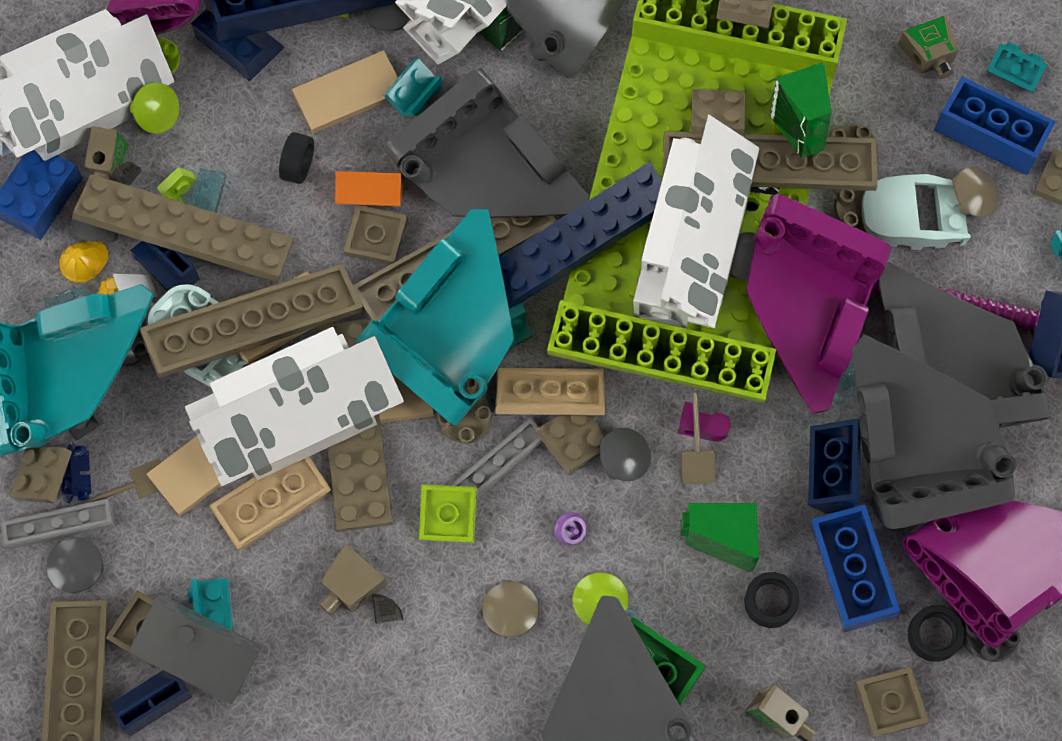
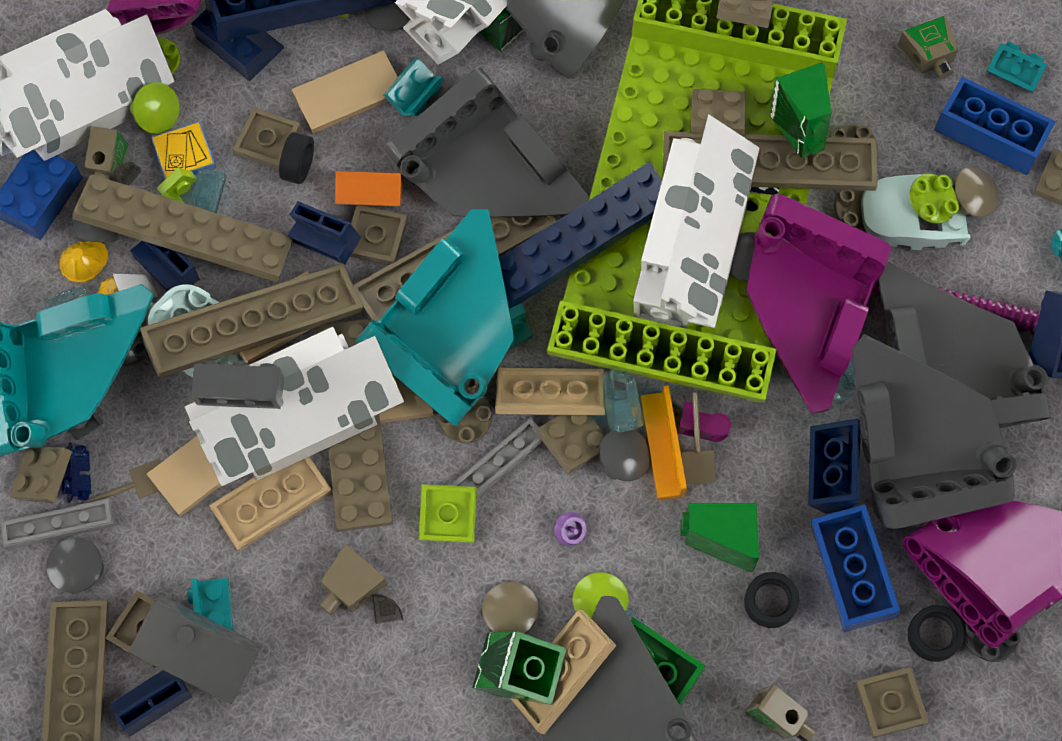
(183, 148): none -> yellow tile
(237, 385): none -> dark grey brick
(264, 137): none -> dark tan plate
(323, 233): none -> dark blue piece
(519, 667): none -> green slope
(585, 651): none -> tan tile
(622, 405): none -> clear light blue piece
(663, 445): none -> light orange panel
(933, 198): none -> lime dish

